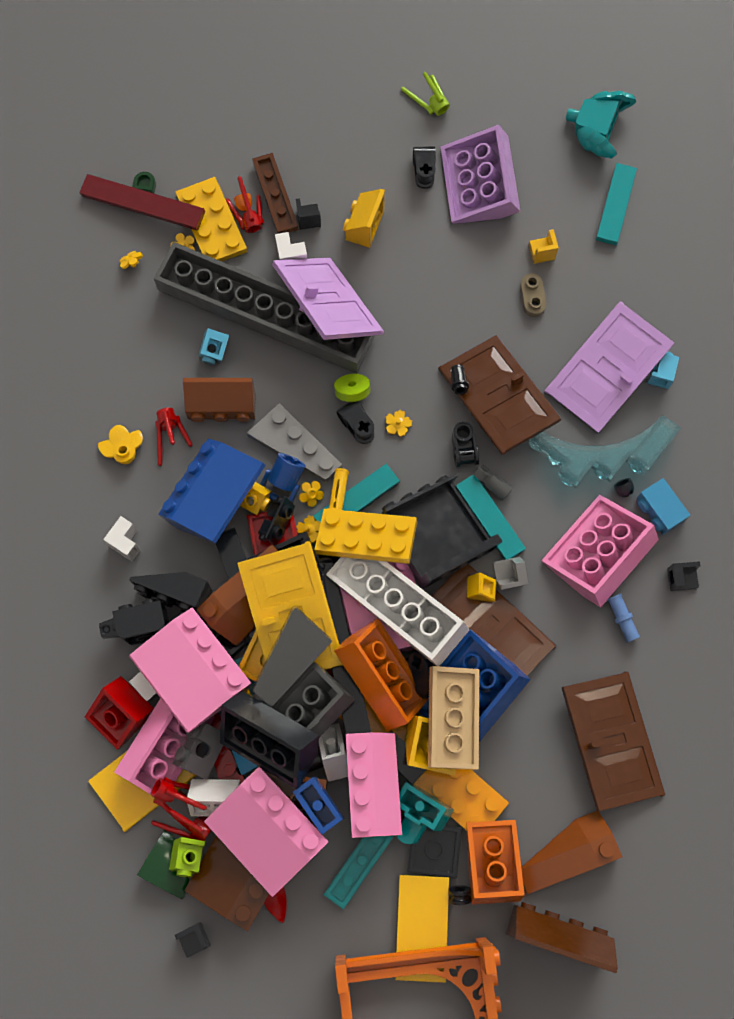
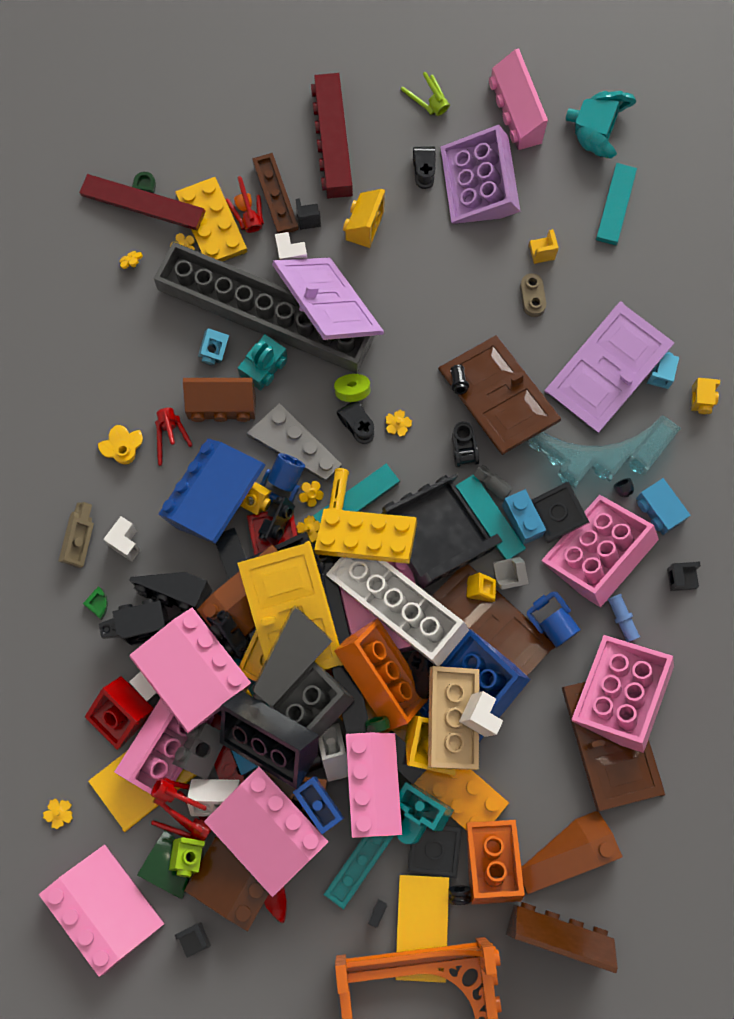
(58, 813): none -> yellow plant
(77, 536): none -> dark tan hinge
(97, 603): none -> green tile
(101, 910): none -> bright pink slope
(222, 628): none -> black hinge
(263, 362): none -> teal brick
(332, 136): none -> dark red brick
(377, 724): none -> dark green tile
(377, 913): none -> black tile
(478, 715): none -> white piece
(518, 101): none -> bright pink slope
(523, 517): none -> dark azure brick
(559, 625): none -> blue piece
(560, 511): none -> black tile
(624, 692): none -> bright pink slope
(704, 395): none -> yellow brick

